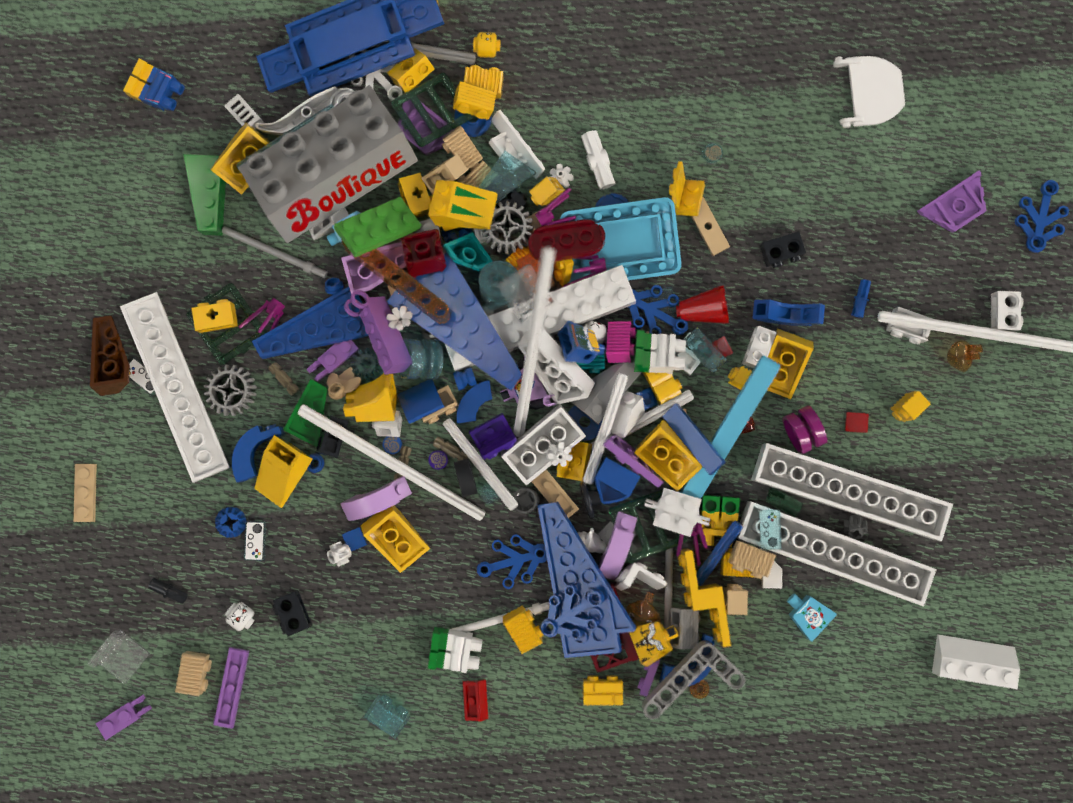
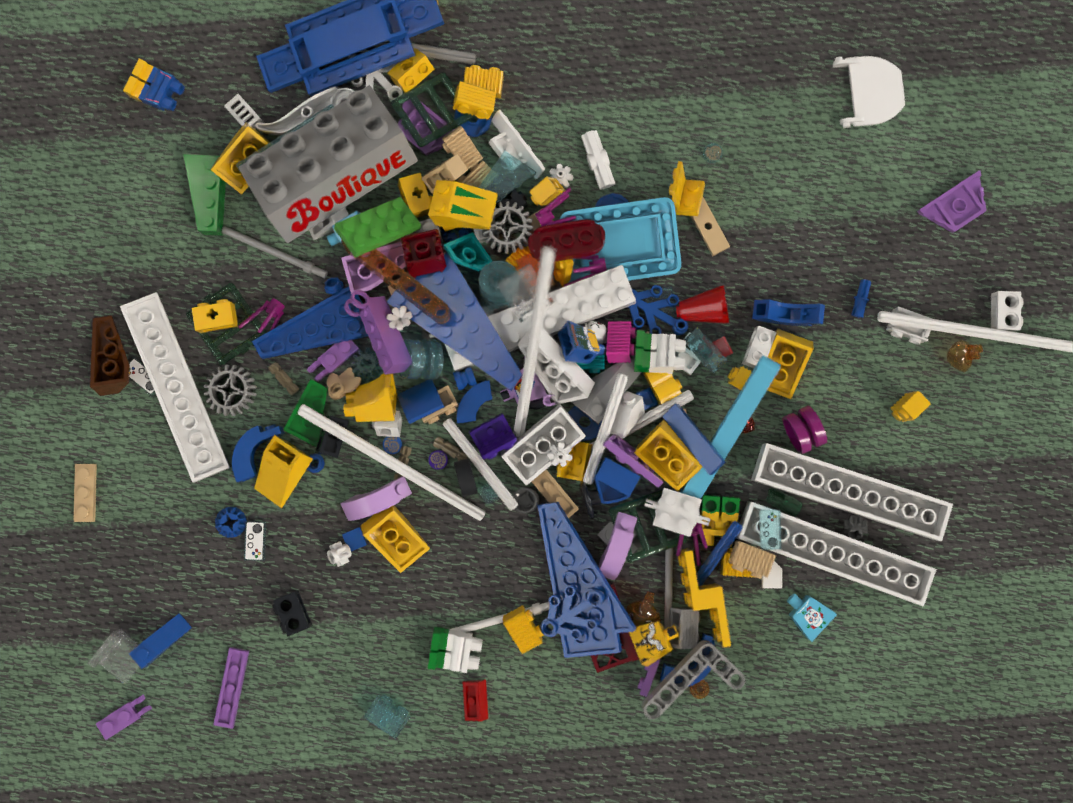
(160, 641): none -> blue slope
(168, 591): black axle -> none
(192, 673): tan brick -> none
(239, 616): white head -> none
(486, 44): yellow head -> none
(516, 560): blue plant -> none
(593, 541): white animal -> none
(602, 691): yellow brick -> none
(639, 571): white bracket -> none
(735, 599): tan brick -> none
(781, 246): black brick -> none
(856, 422): red slope -> none
(976, 661): white slope -> none
(1041, 219): blue plant -> none

